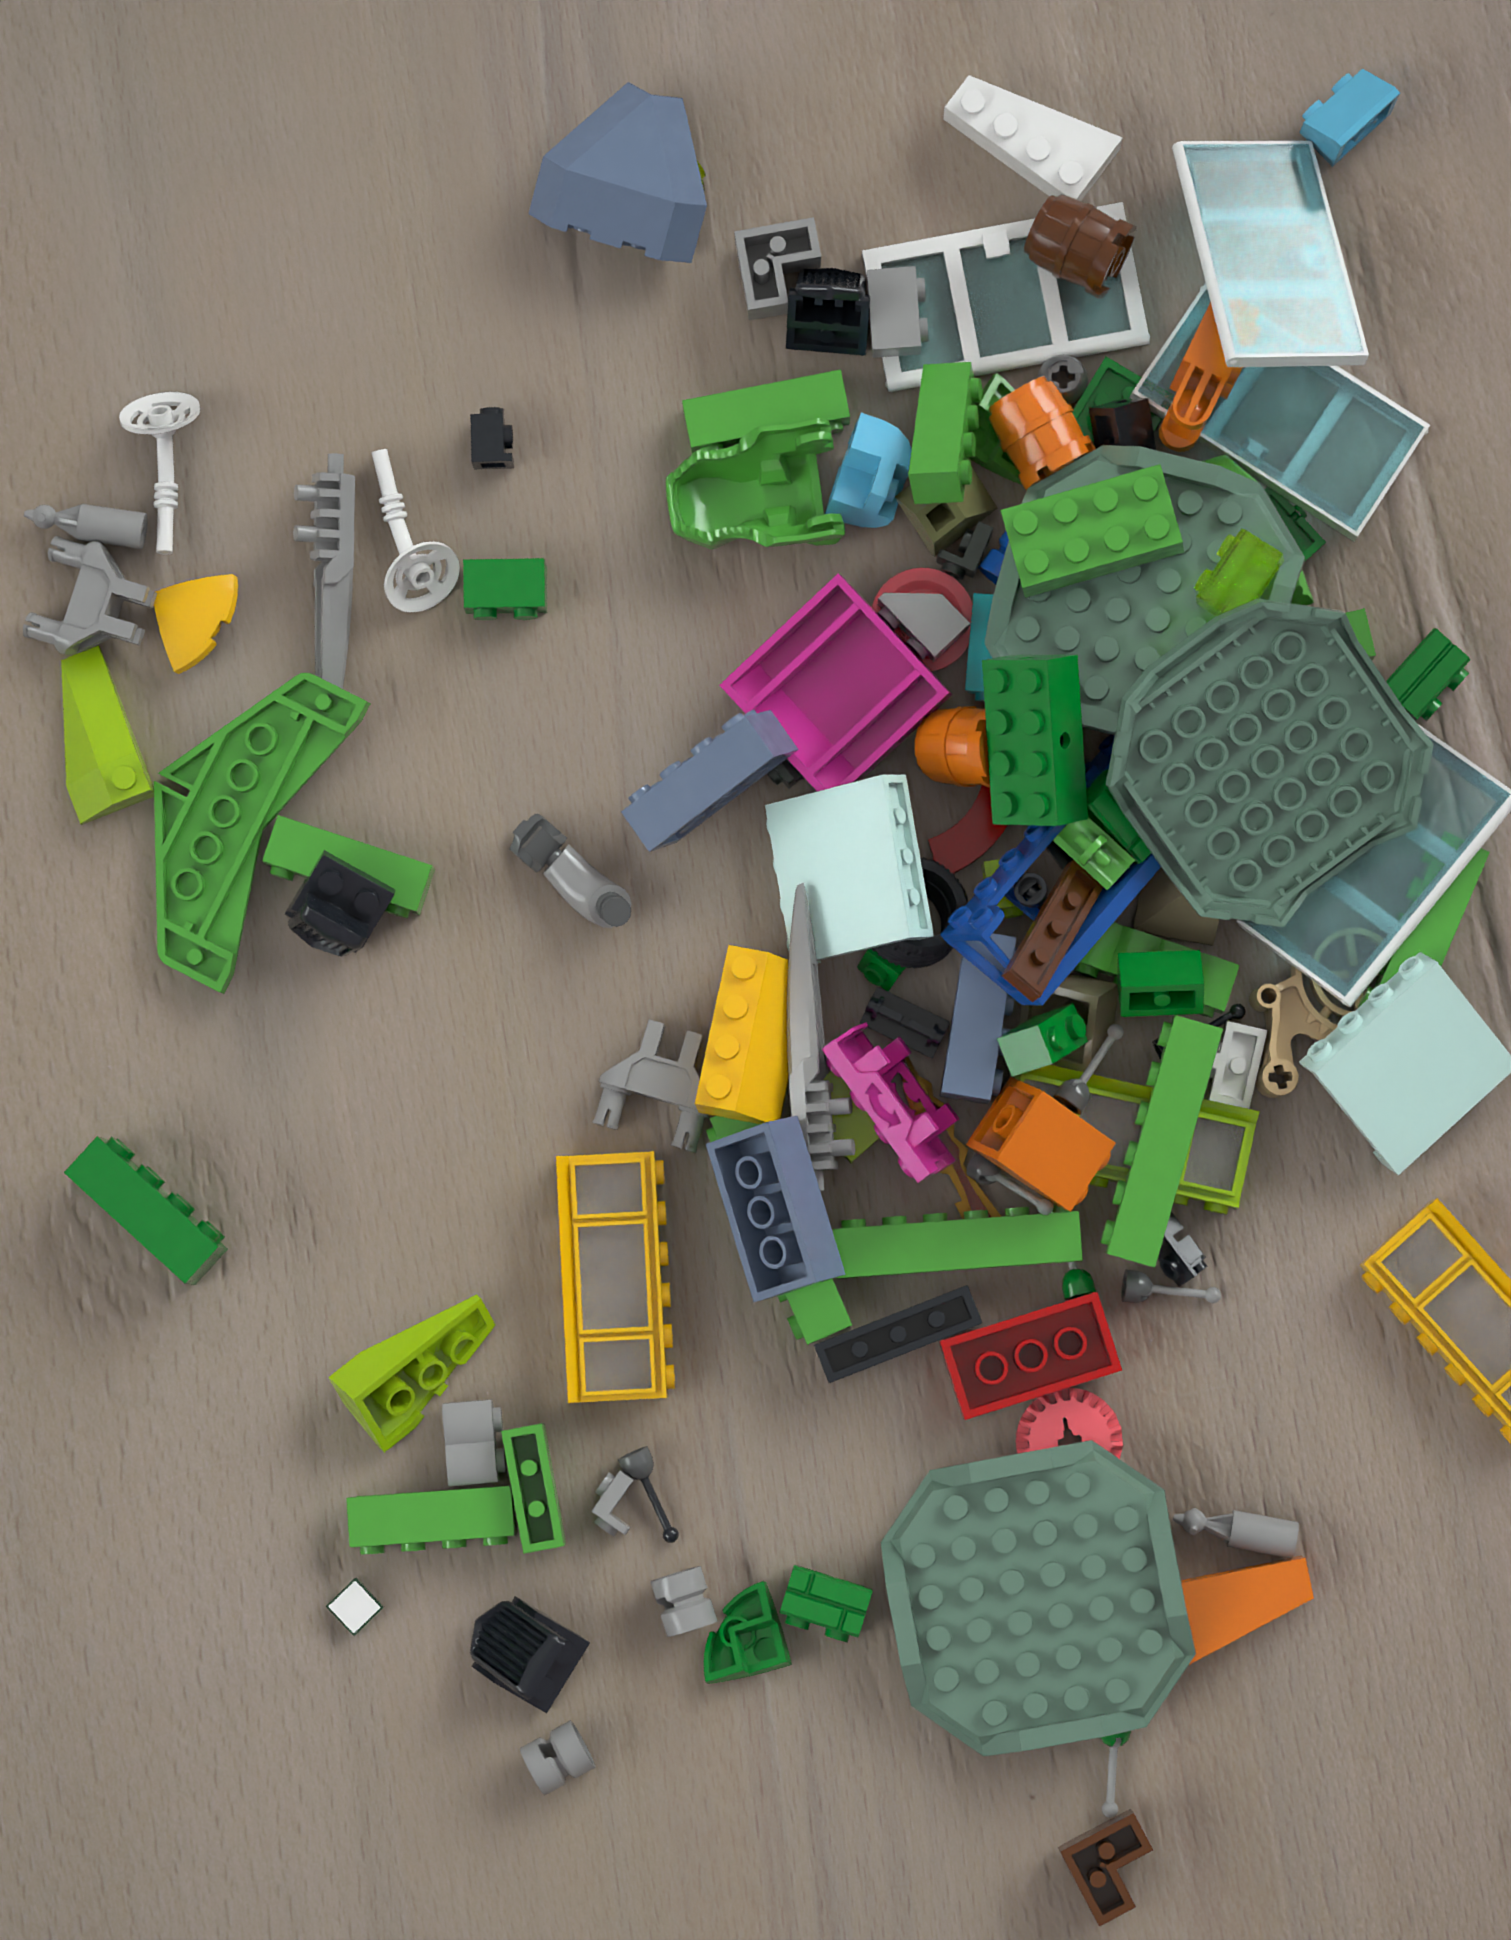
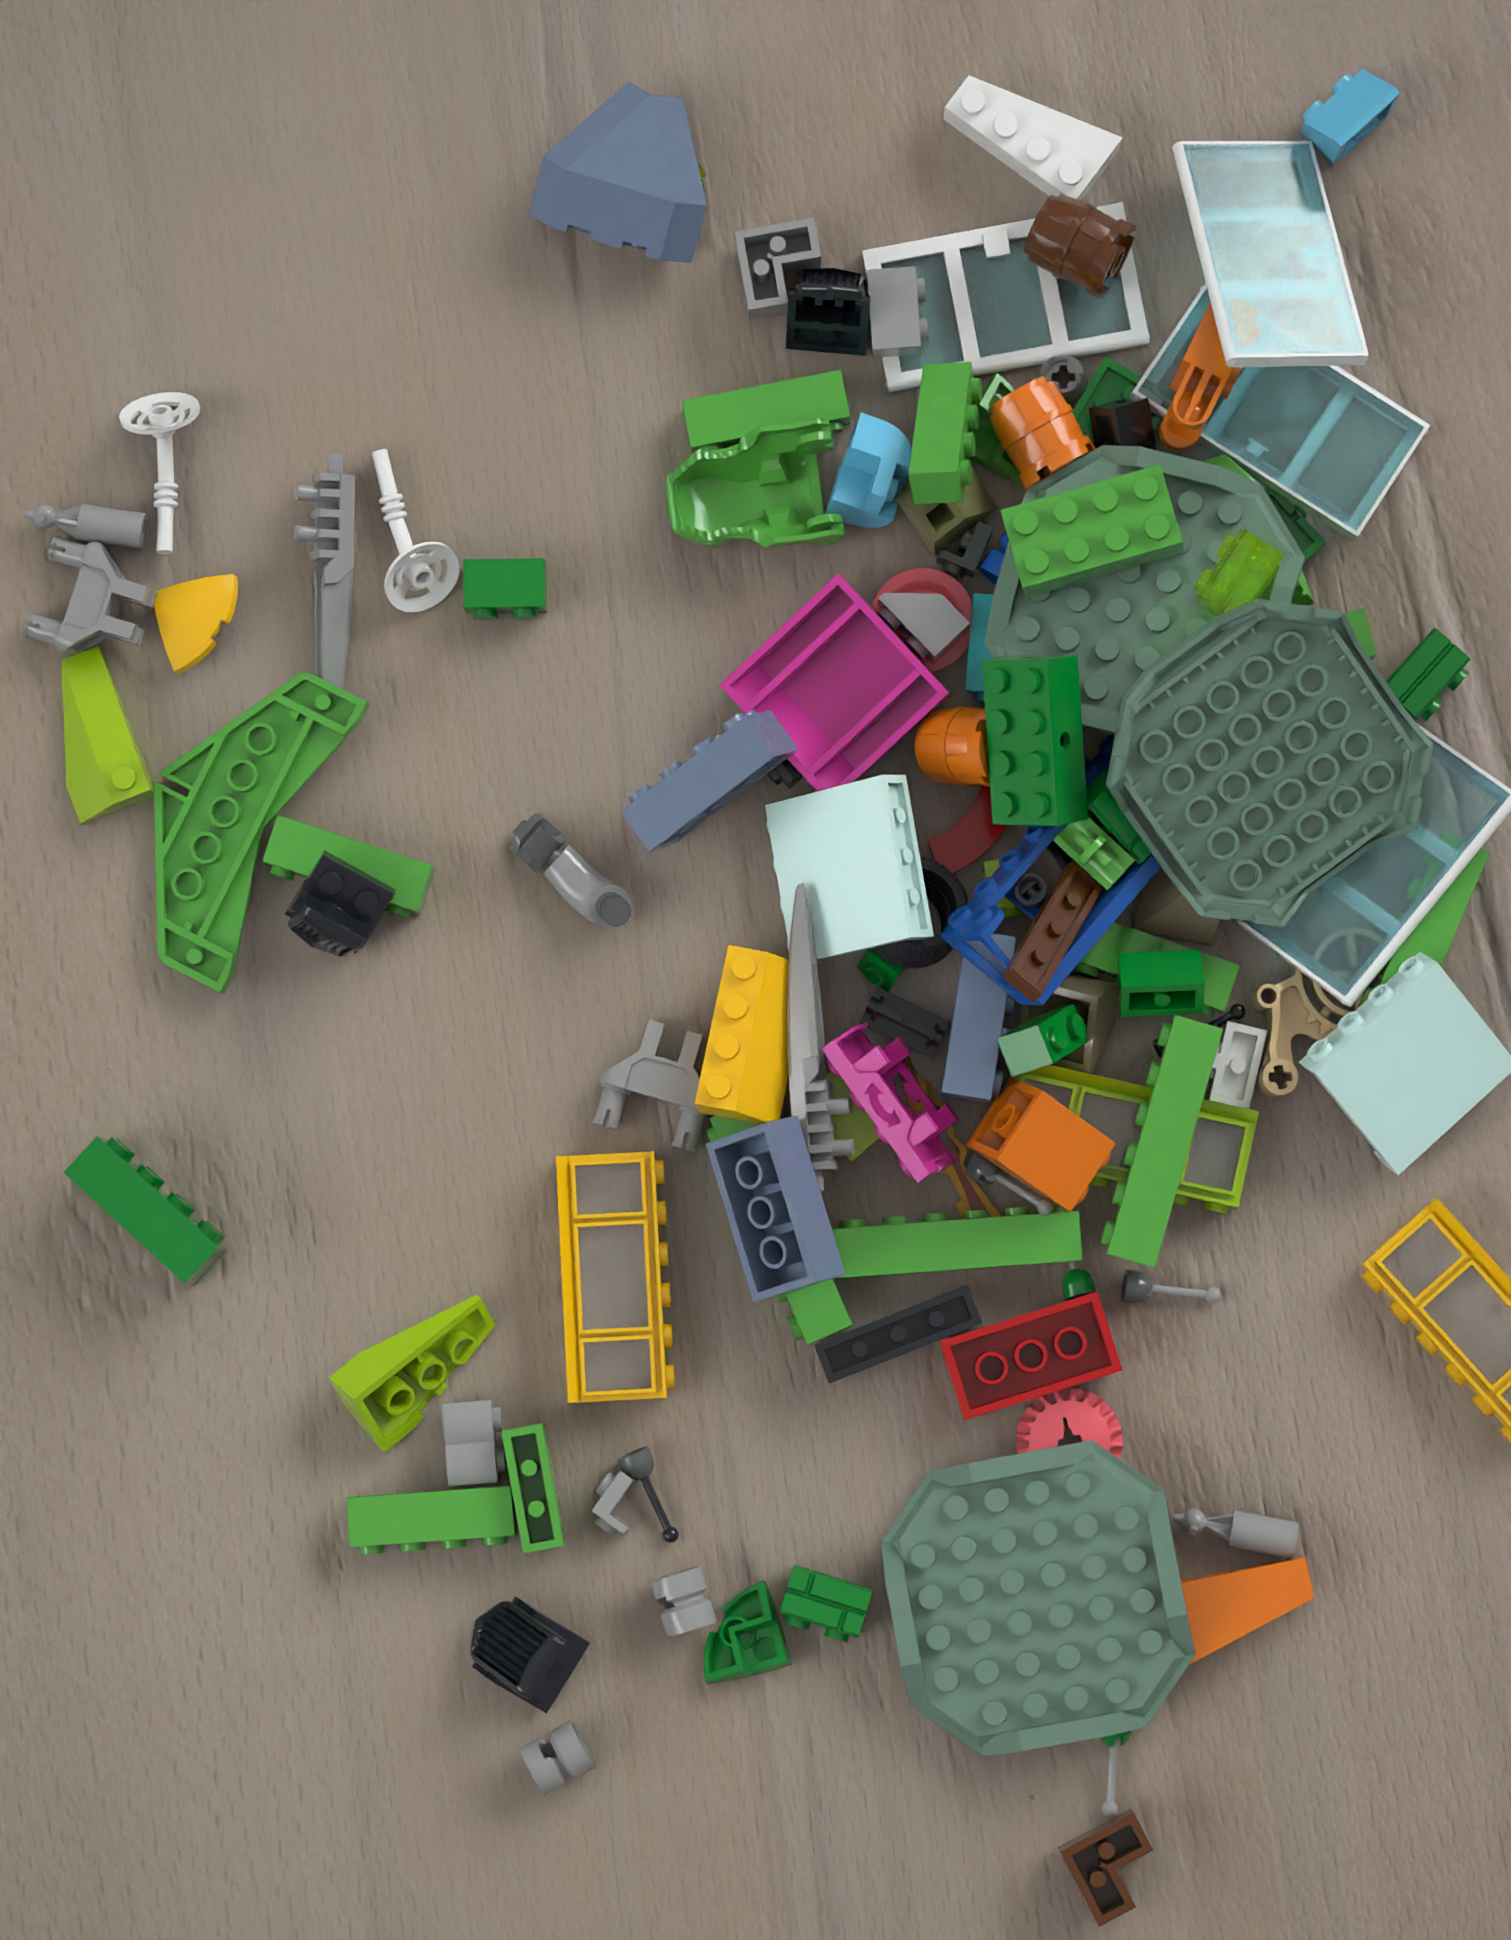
(355, 1606): white tile -> none
(491, 439): black brick -> none
(1074, 1092): hinge -> none
(1179, 1259): black hinge -> none

